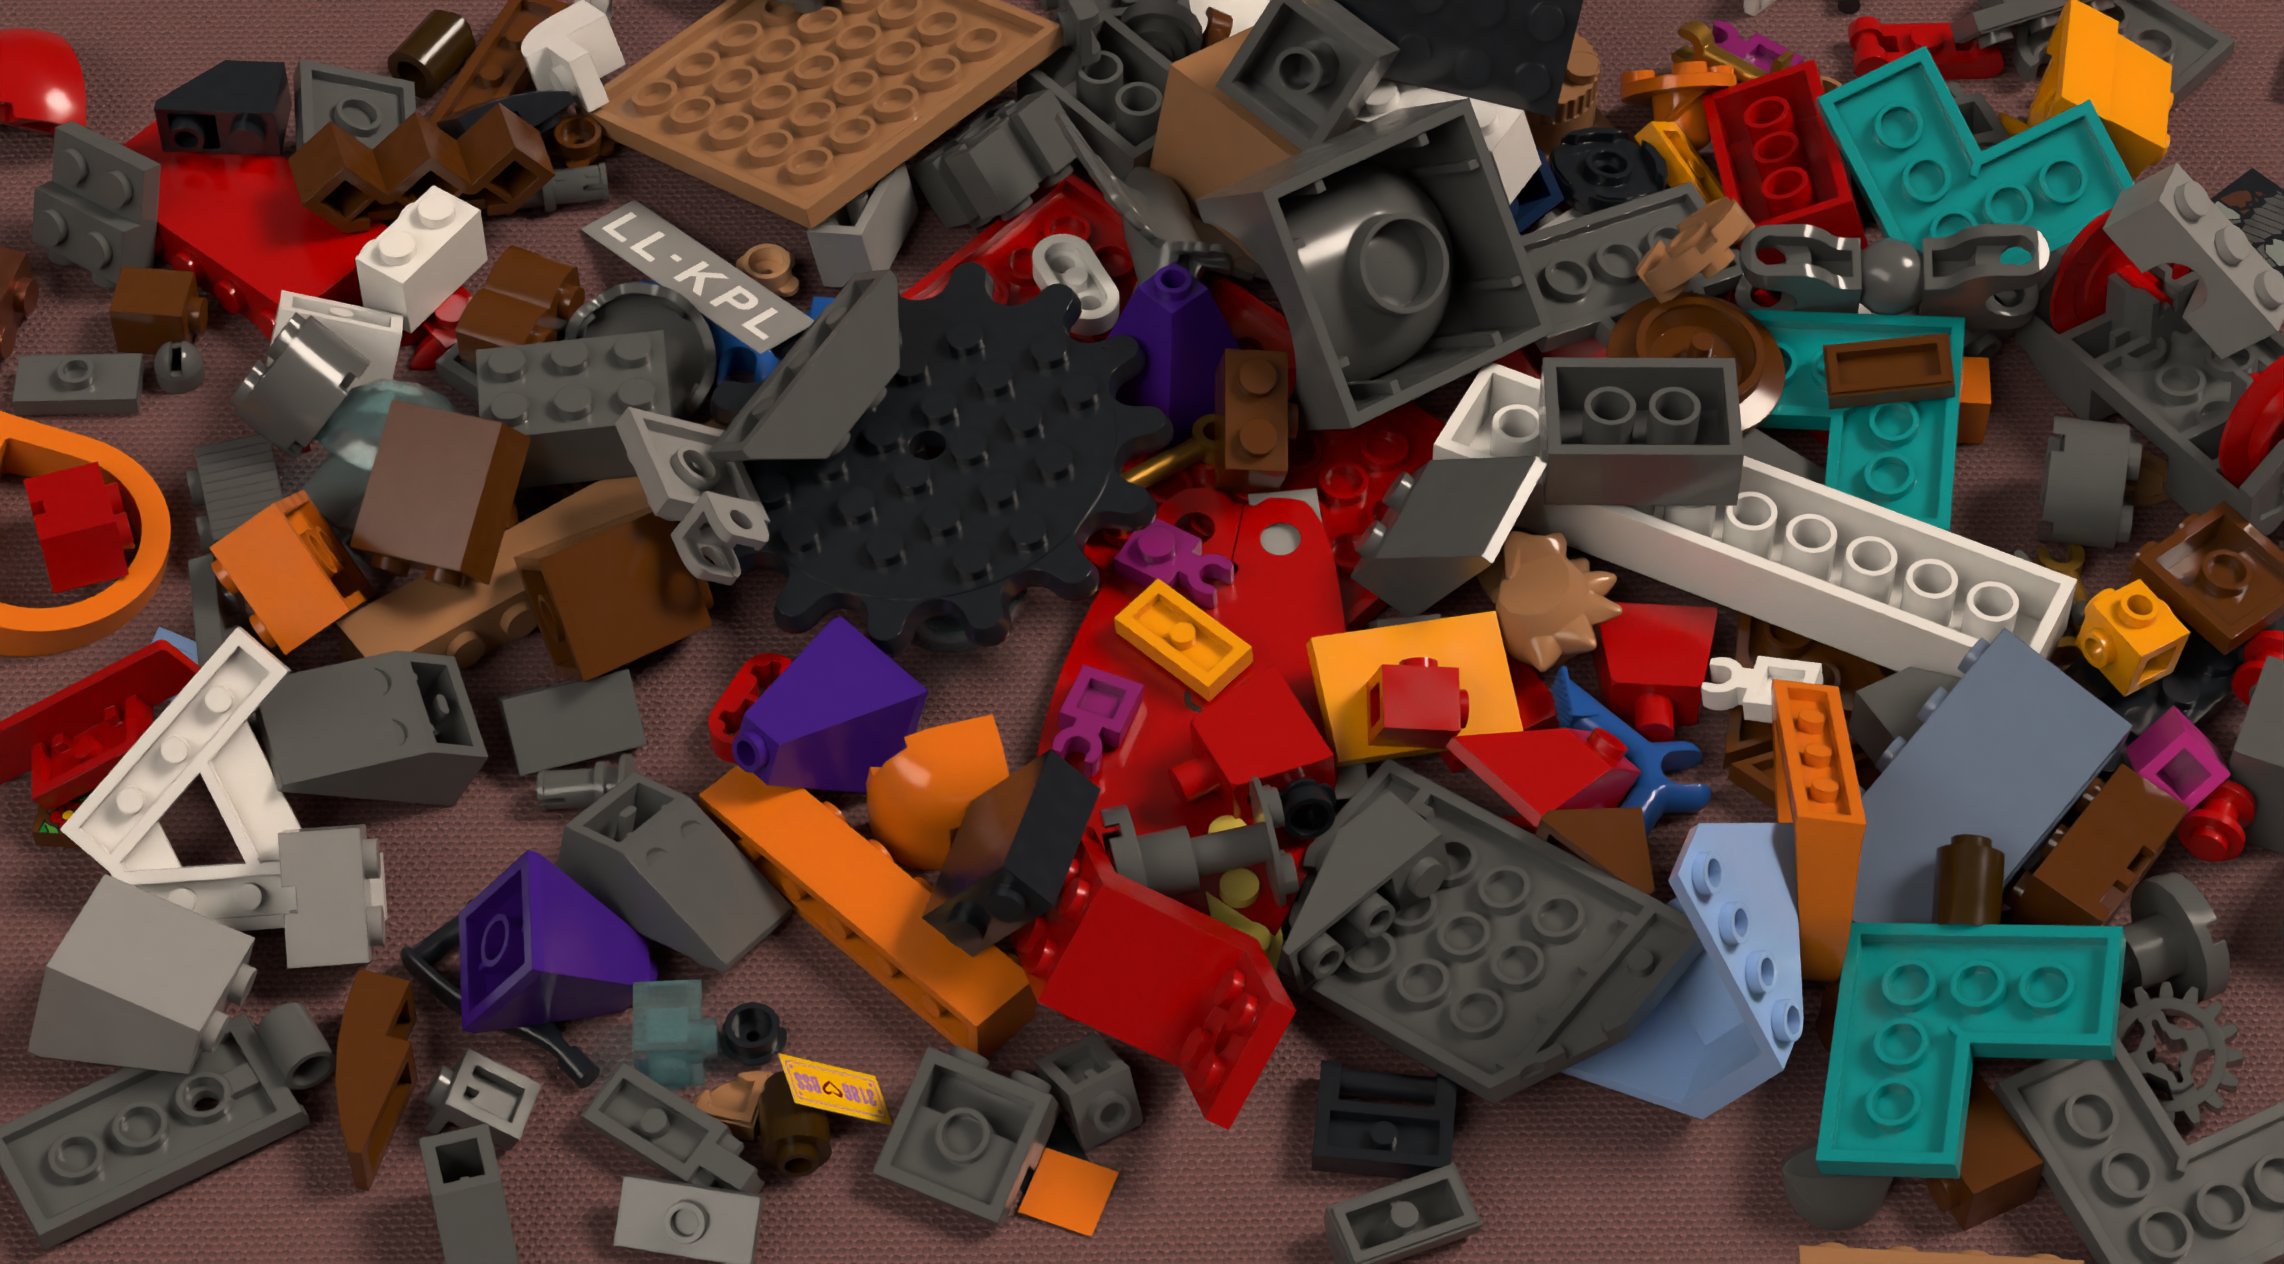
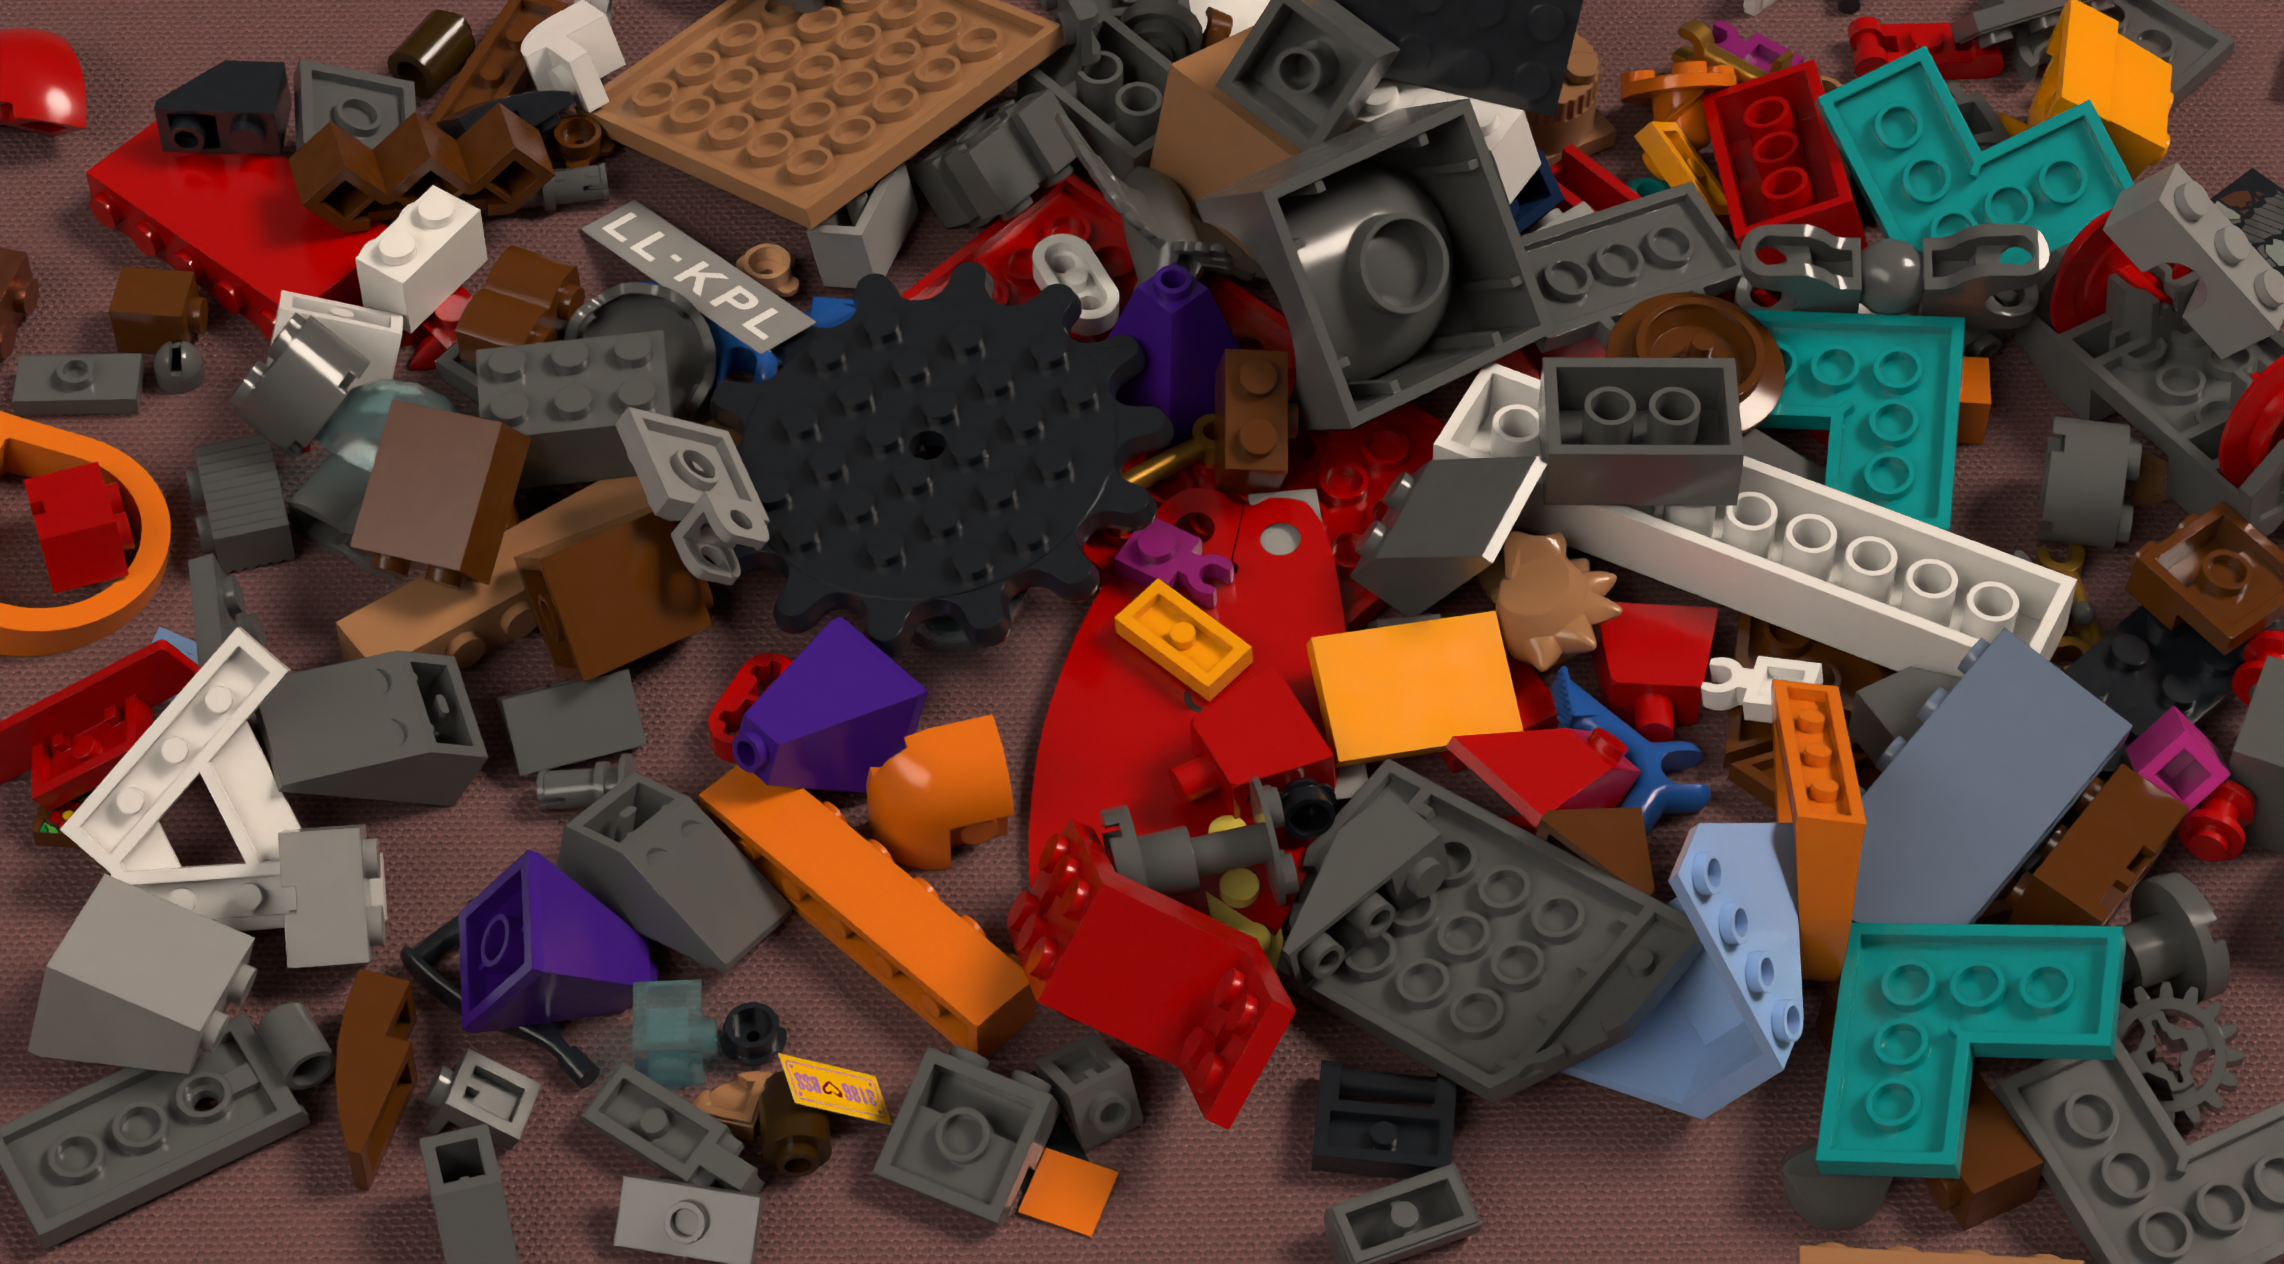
(98, 205): dark grey plate -> none
(290, 572): orange slope -> none
(823, 380): dark grey wedge -> none
(1011, 853): black brick -> none
(1096, 712): magenta plate -> none
(1415, 704): red brick -> none
(1604, 169): black plate -> none
(1697, 248): medium nougat plate -> none
(1888, 371): reddish brown tile -> none
(1968, 882): dark brown brick -> none
(2131, 636): light orange brick -> none

